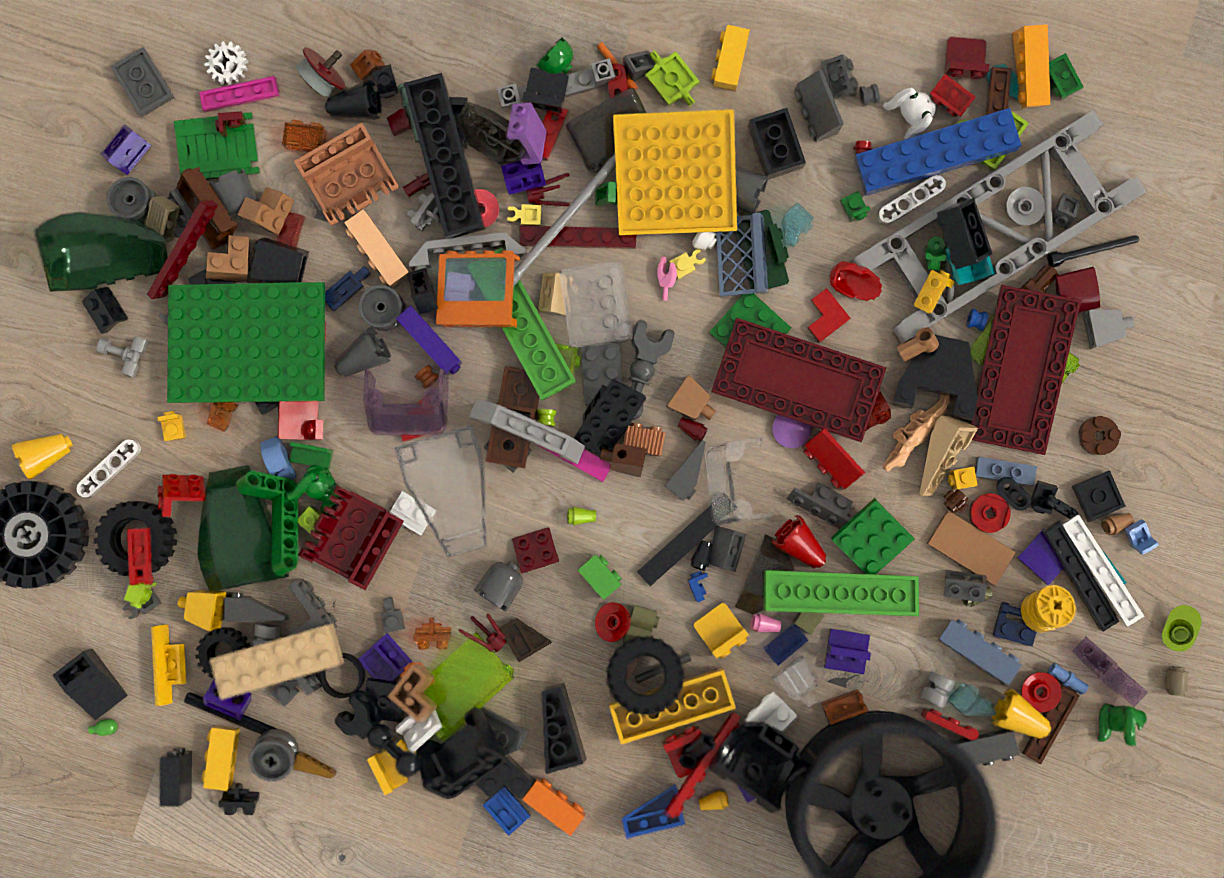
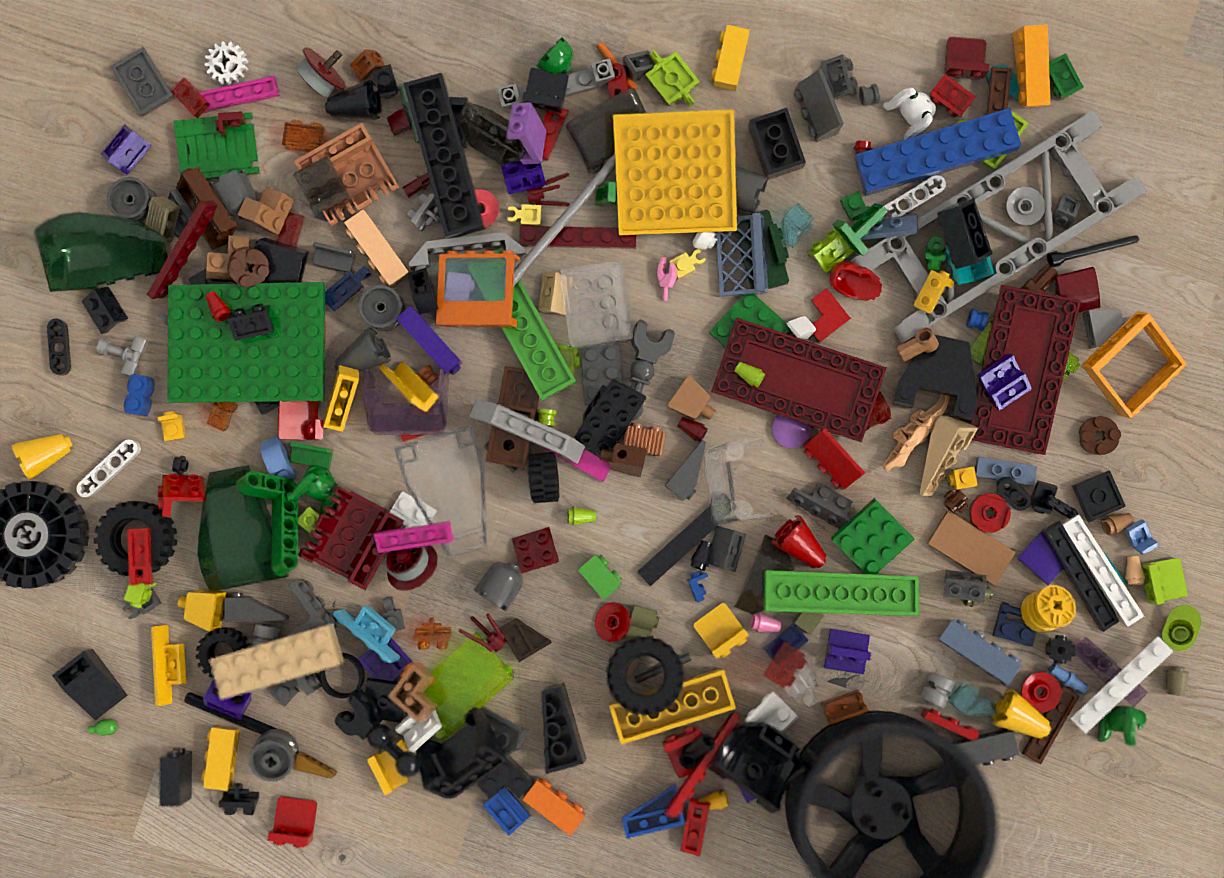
(66, 350): none -> black beam
(140, 390): none -> blue brick
(180, 465): none -> black plate
(190, 97): none -> clear red plate
(218, 308): none -> red cone
(237, 263): none -> reddish brown plate
(251, 322): none -> black bracket
(293, 822): none -> red bracket
(321, 185): none -> clear smoke bracket
(333, 257): none -> dark grey panel
(341, 398): none -> yellow brick
(371, 629): none -> medium azure bracket
(410, 566): none -> dark red piece
(411, 385): none -> yellow fence
(414, 536): none -> dark pink tile
(543, 477): none -> black tyre
(695, 827): none -> red plate
(750, 374): none -> lime cone
(785, 665): none -> clear red bracket
(801, 327): none -> white slope
(830, 251): none -> lime bracket
(860, 228): none -> green bracket
(893, 227): none -> sand blue plate
(1004, 381): none -> dark purple slope
(1053, 645): none -> black brick
(1115, 343): none -> light orange window
(1121, 685): none -> white plate
(1134, 571): none -> light nougat cone
(1164, 580): none -> lime bracket

